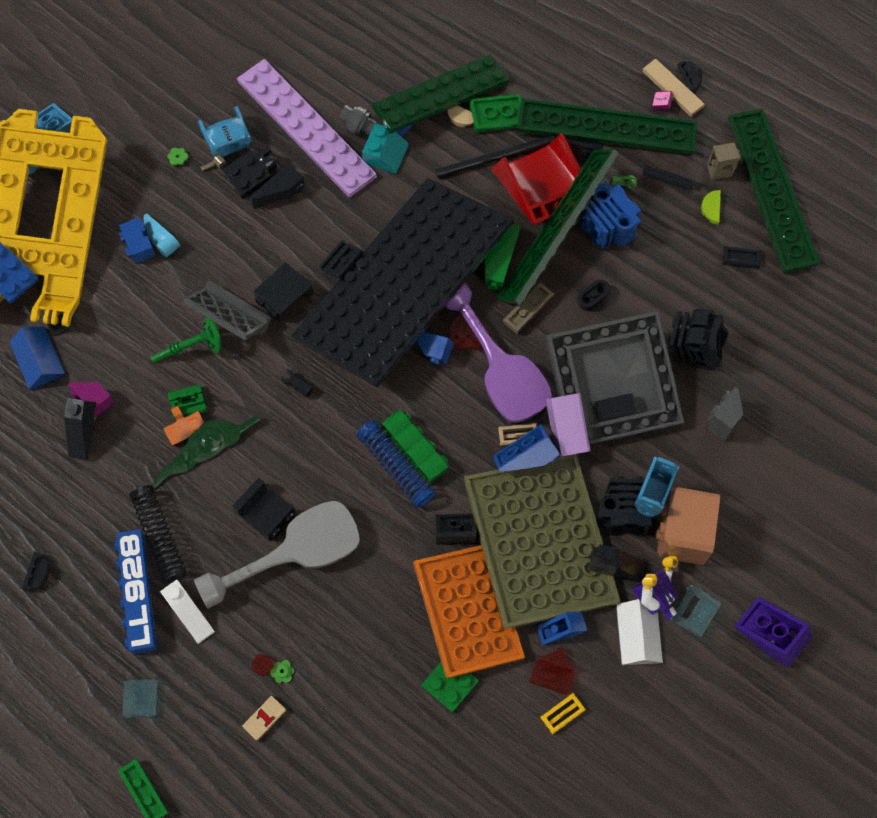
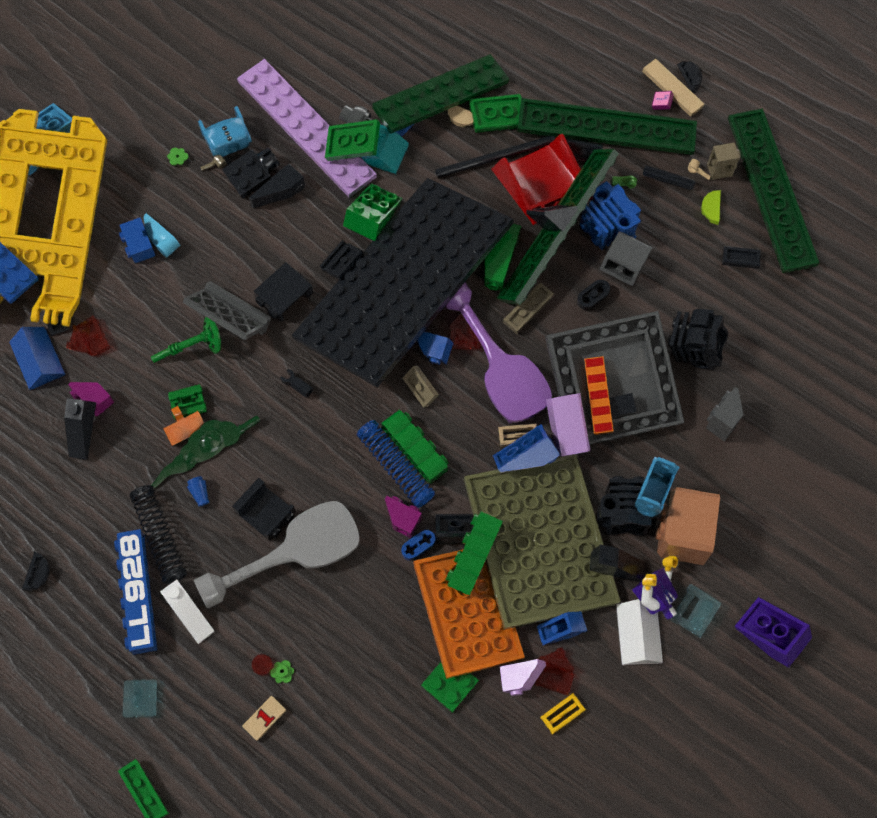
(88, 338): none -> clear red slope
(198, 490): none -> blue cone
(352, 140): none -> green plate
(371, 211): none -> green slope
(403, 517): none -> magenta slope
(415, 541): none -> blue beam
(420, 386): none -> dark tan plate
(474, 553): none -> green brick
(520, 676): none -> slope
(553, 217): none -> black slope
(598, 395): none -> tile
(626, 258): none -> dark grey slope
(694, 168): none -> tan hand

